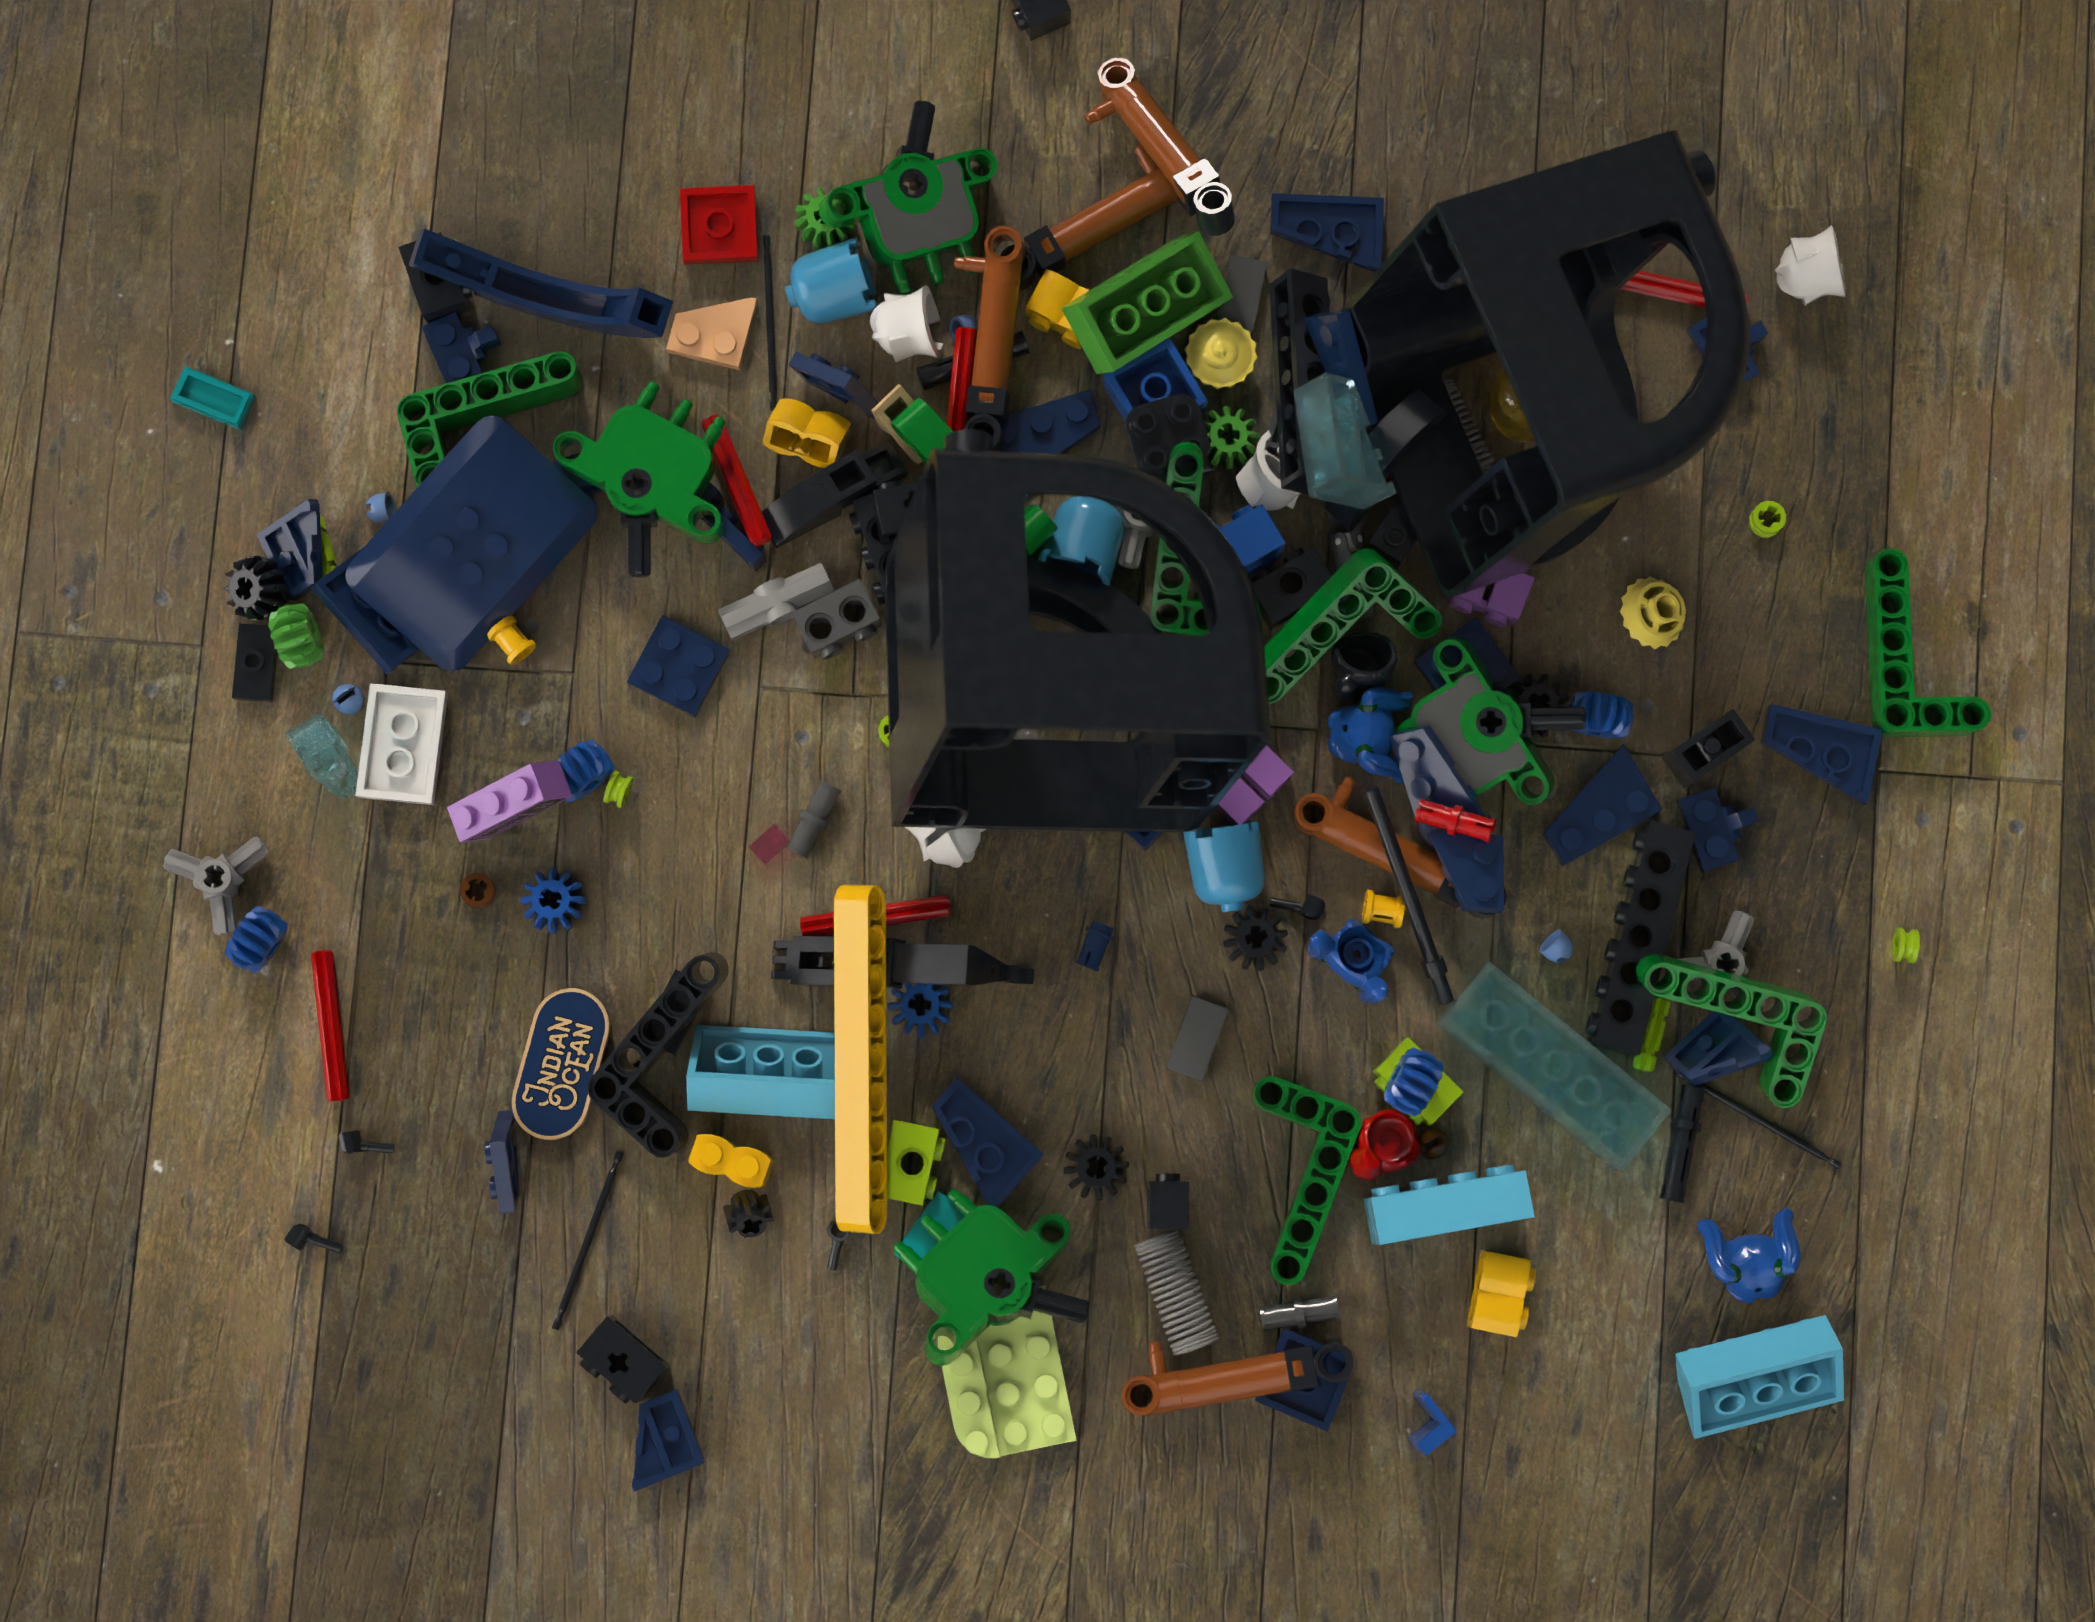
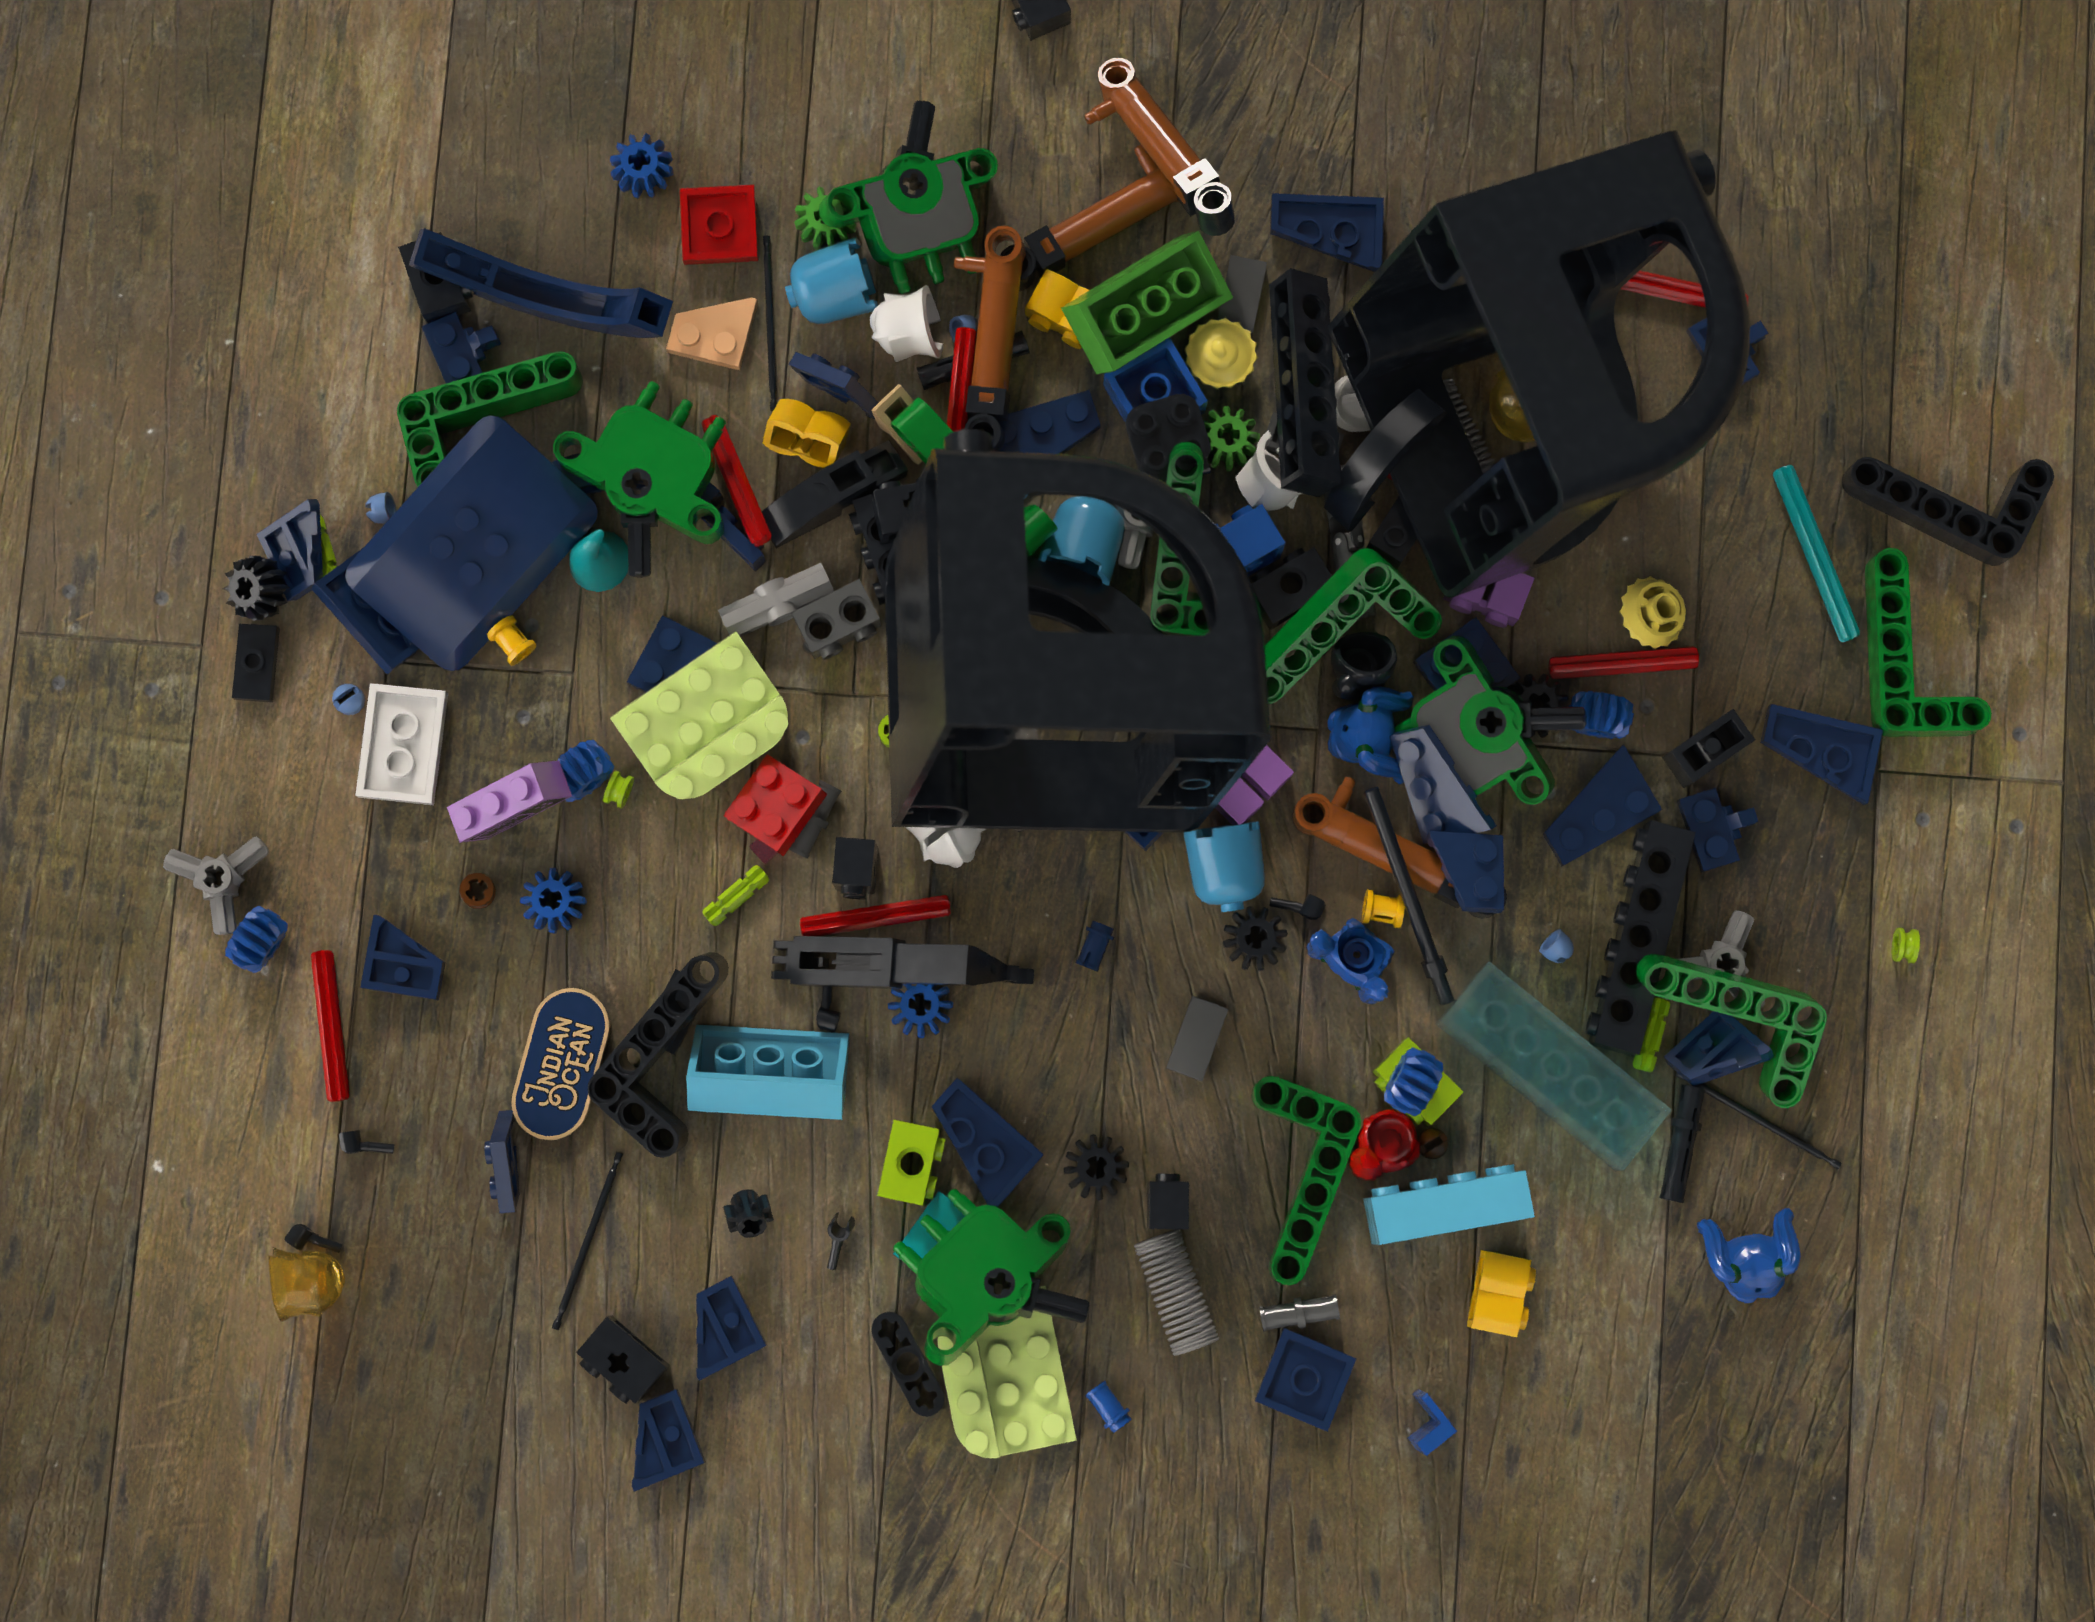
(212, 398): teal tile -> none
(296, 636): bright green gear -> none
(304, 1283): none -> clear yellow helmet
(324, 754): clear light blue piece -> none
(400, 963): none -> dark blue wing
(599, 561): none -> teal hat
(649, 175): none -> blue gear
(705, 720): none -> yellowish green plate
(724, 1328): none -> dark blue wing
(735, 895): none -> lime axle
(740, 1164): yellow brick -> none
(775, 805): none -> red plate
(827, 1018): none -> black hand
(855, 867): none -> black brick
(860, 1058): yellow beam -> none
(886, 1342): none -> black beam
(1108, 1407): none -> blue pin
(1234, 1379): dark orange piece -> none
(1335, 444): clear light blue wedge -> none
(1340, 352): dark blue wing -> none
(1455, 820): red pin -> none
(1623, 662): none -> red axle
(1756, 524): lime bush -> none
(1761, 1376): medium azure slope -> none
(1812, 268): white helmet -> none
(1816, 553): none -> teal axle
(1951, 510): none -> black beam

